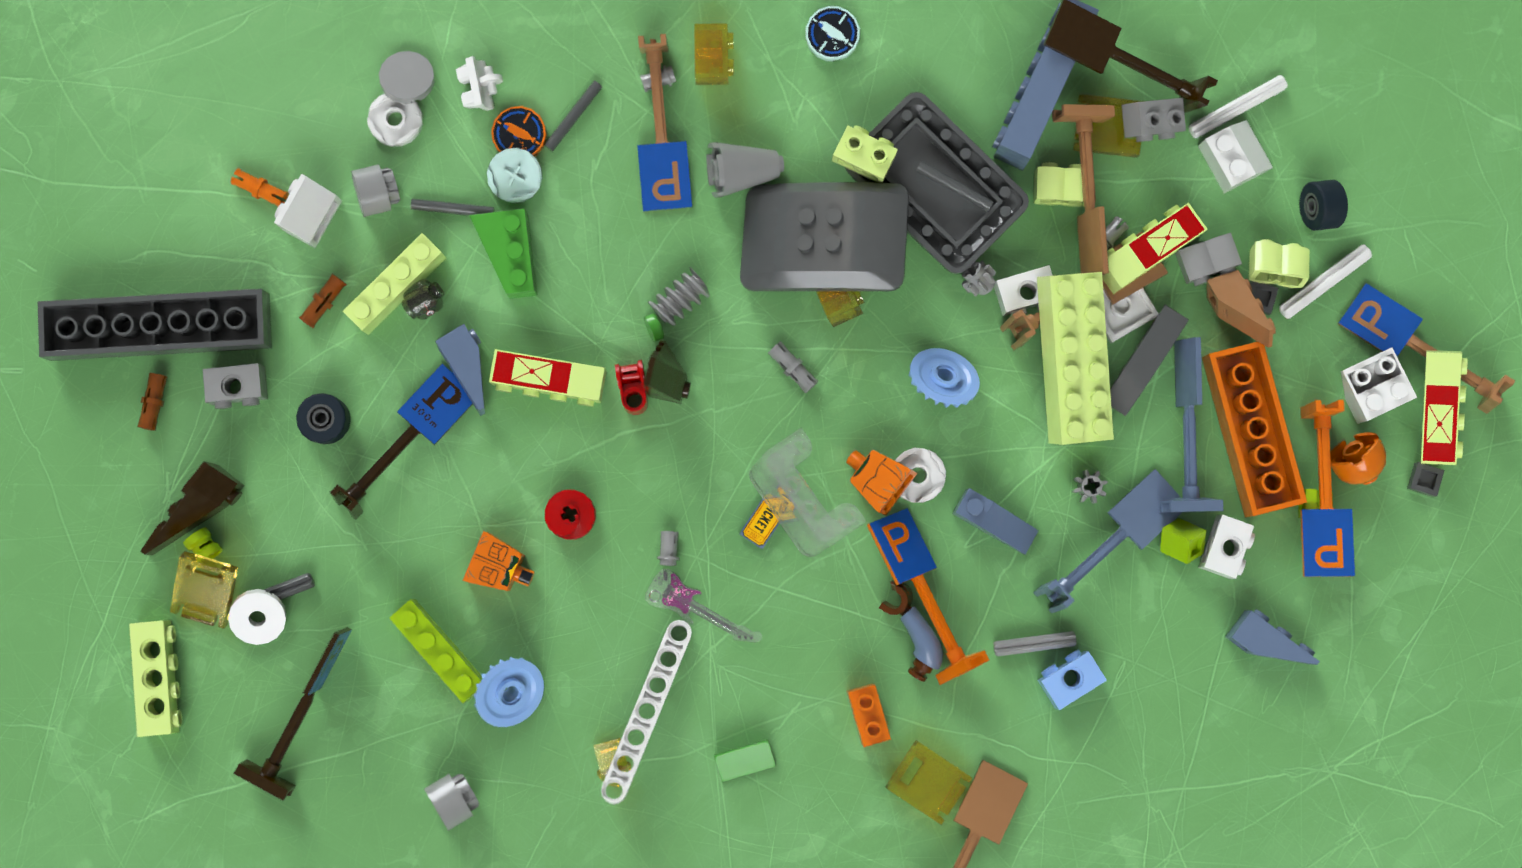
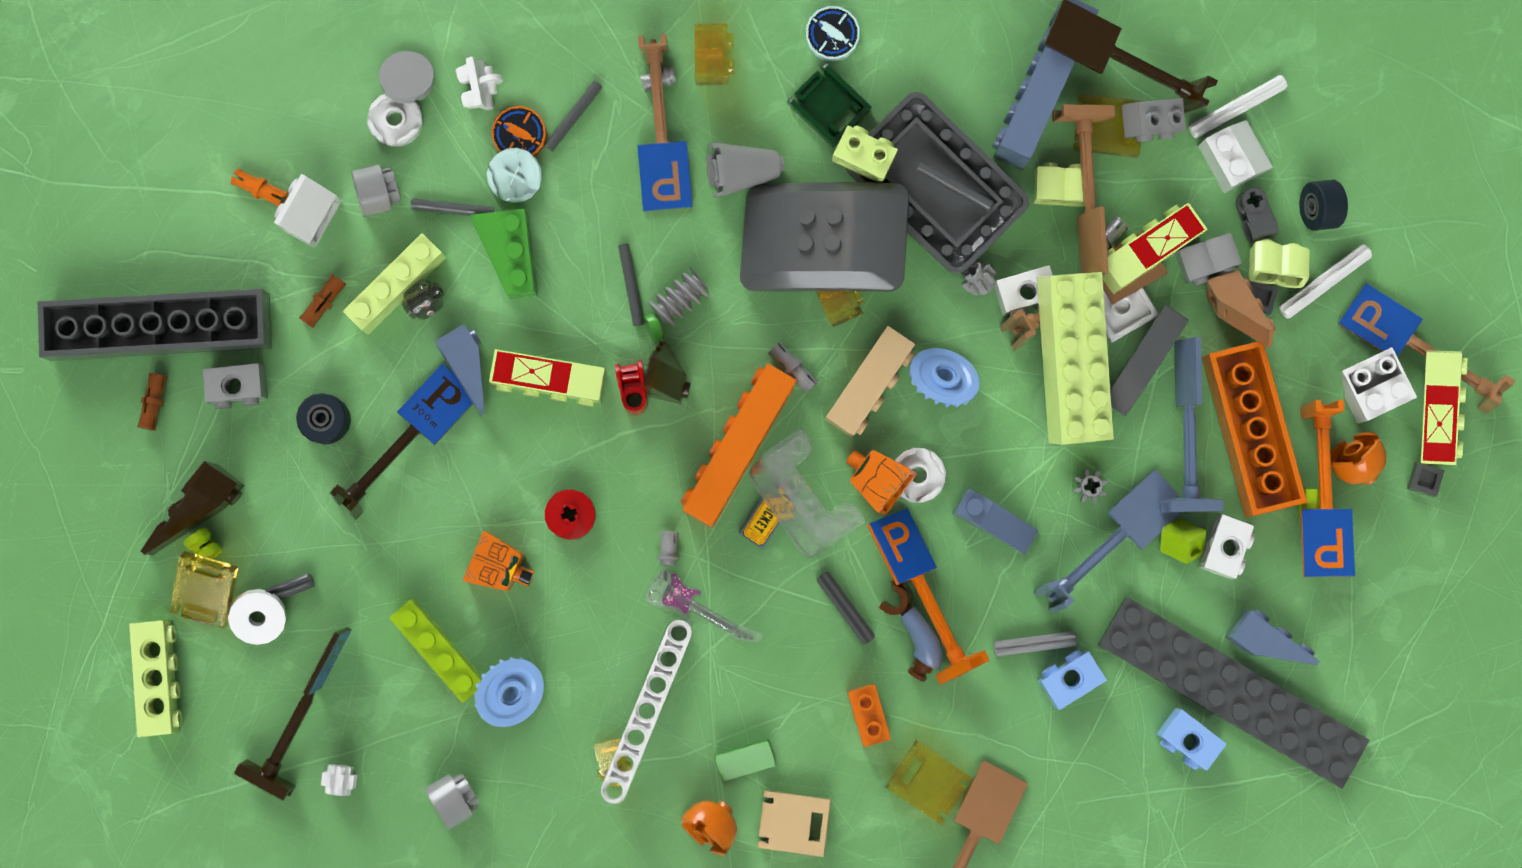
(339, 780): none -> white gear
(631, 286): none -> dark grey bar
(711, 824): none -> orange cylinder
(739, 445): none -> orange brick
(789, 823): none -> tan container
(826, 102): none -> dark green container
(845, 608): none -> dark grey axle
(870, 381): none -> tan brick
(1206, 745): none -> light blue brick
(1233, 692): none -> dark grey plate
(1256, 219): none -> dark grey piece

